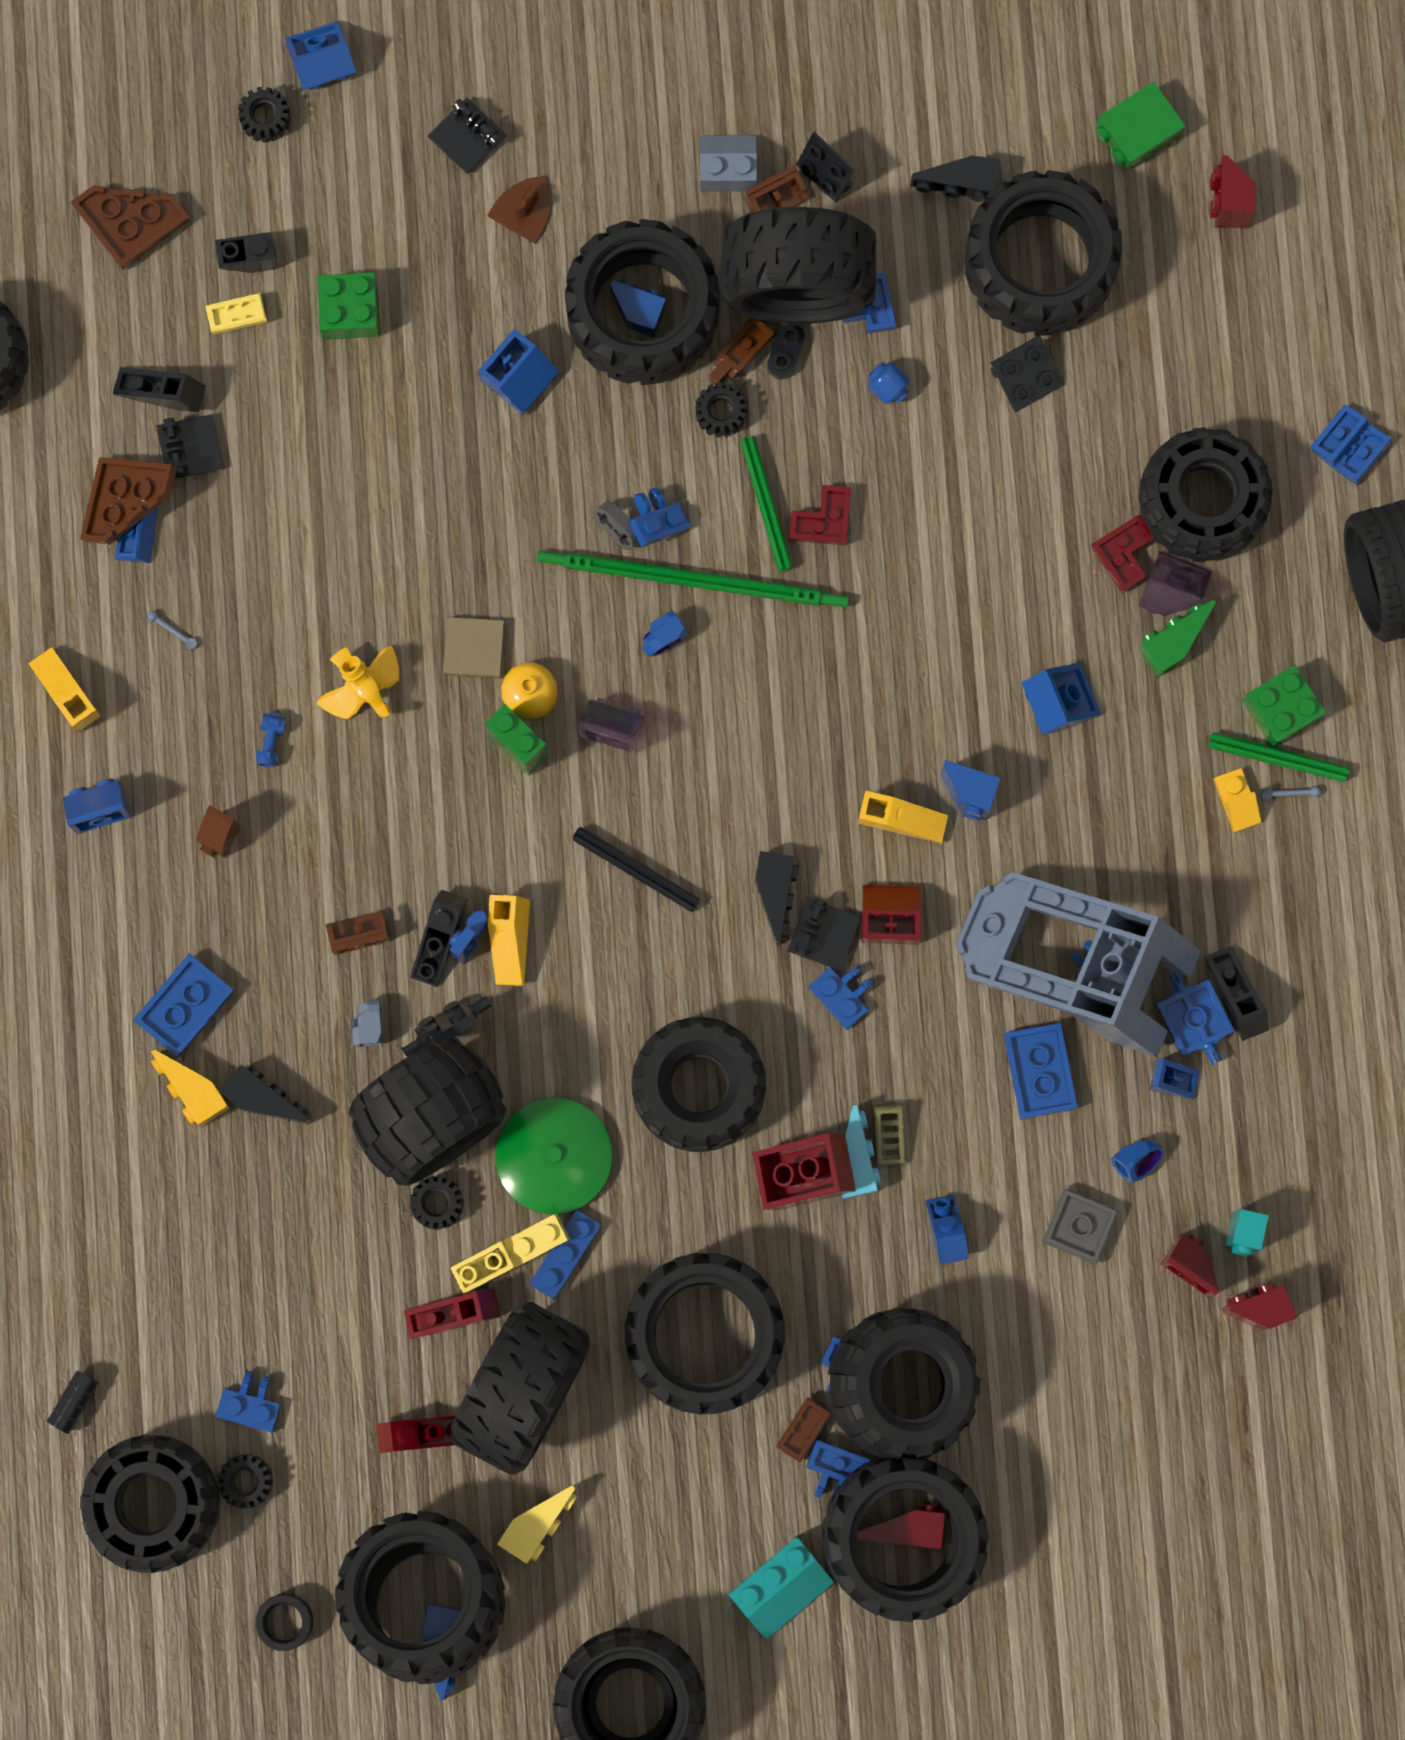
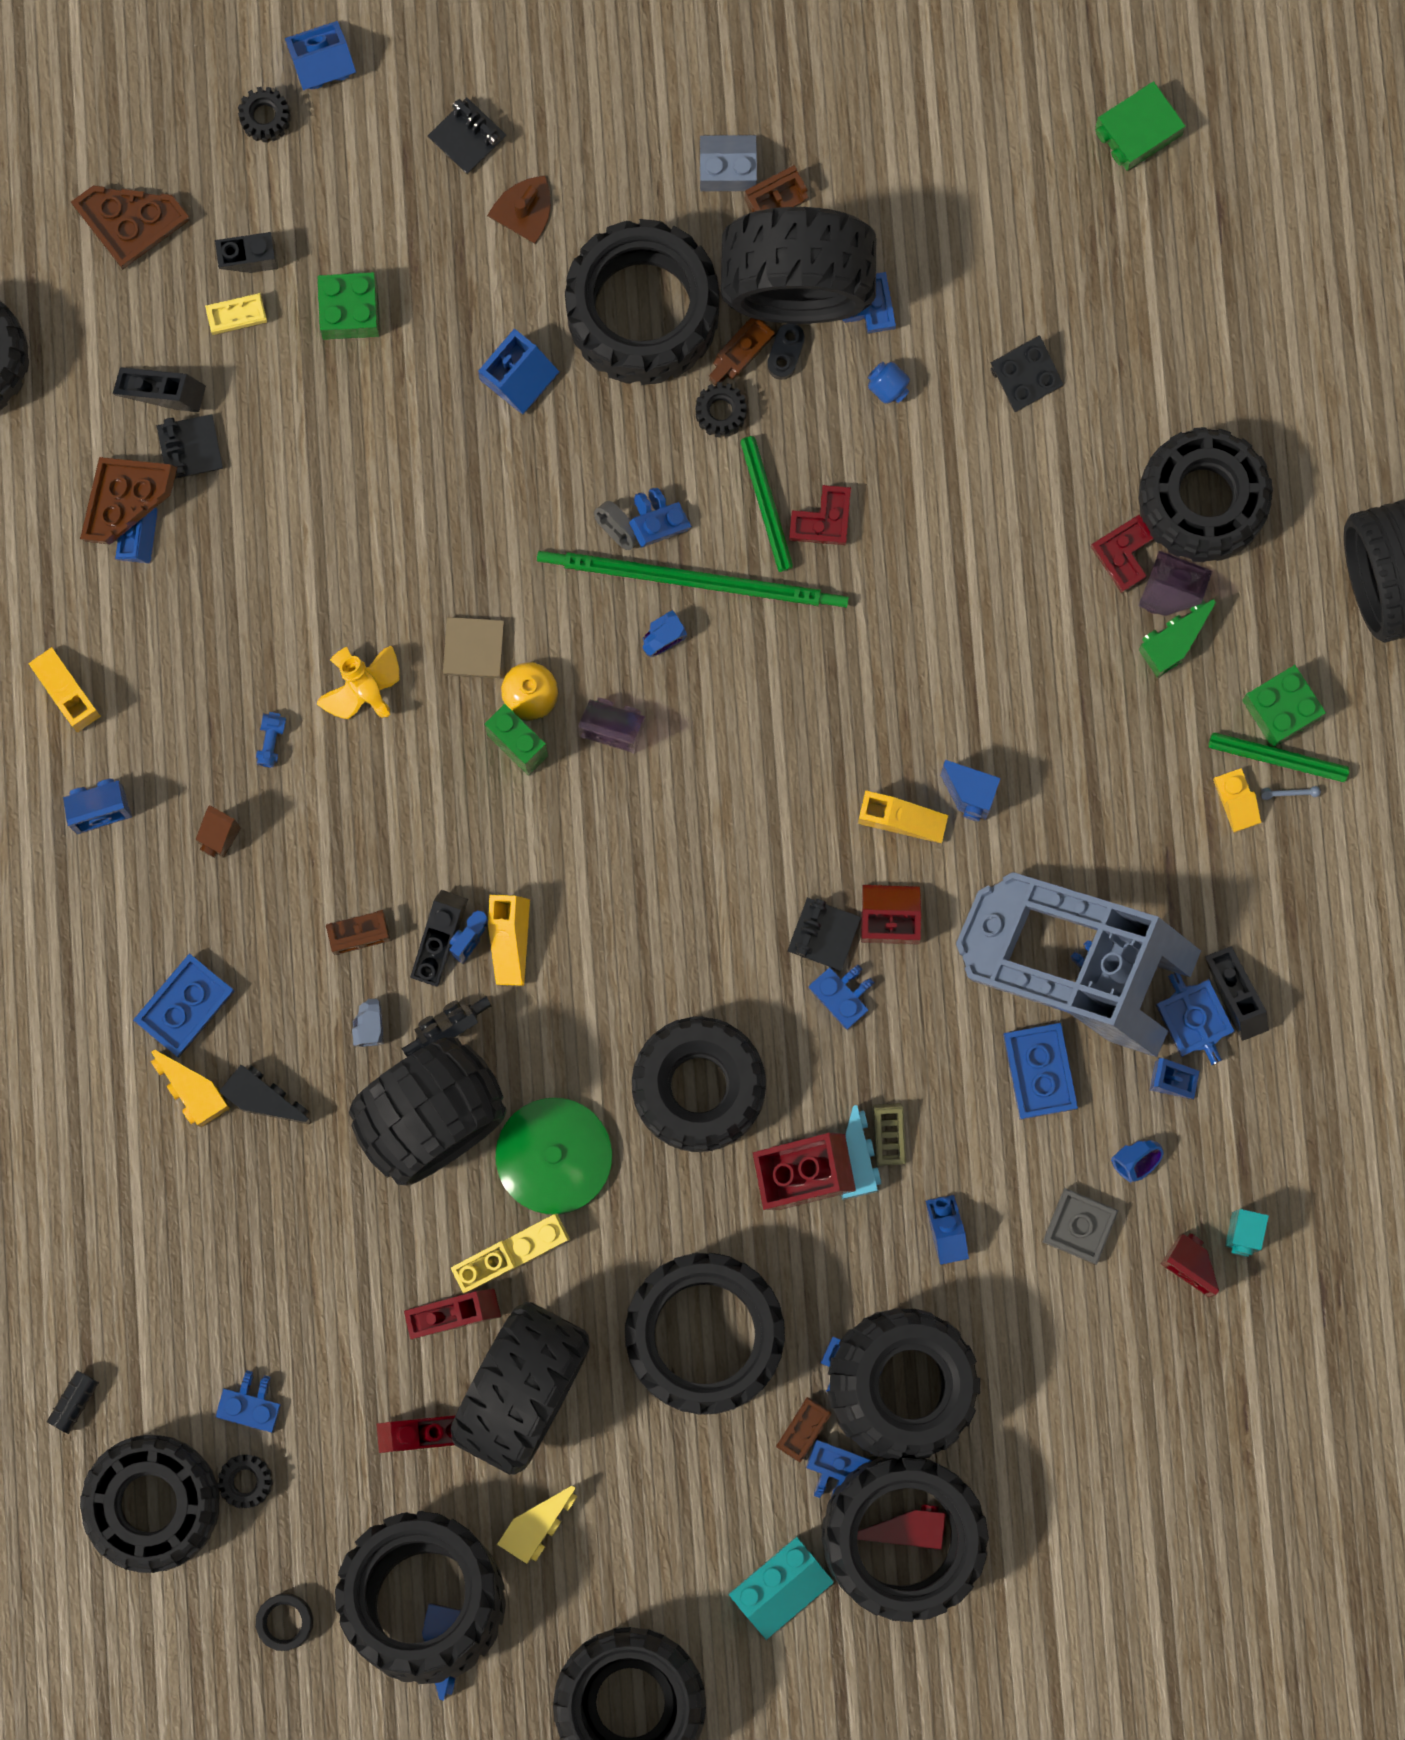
(191, 643): sand blue hinge -> none
(419, 1196): black tyre -> none
(565, 1257): blue plate -> none
(636, 869): black axle -> none
(639, 309): blue slope -> none
(773, 884): black slope -> none
(825, 167): black hinge -> none
(965, 177): black slope -> none
(1053, 196): black tyre -> none
(1060, 698): blue slope -> none
(1233, 195): dark red slope -> none
(1264, 1310): dark red slope -> none
(1351, 444): blue slope -> none

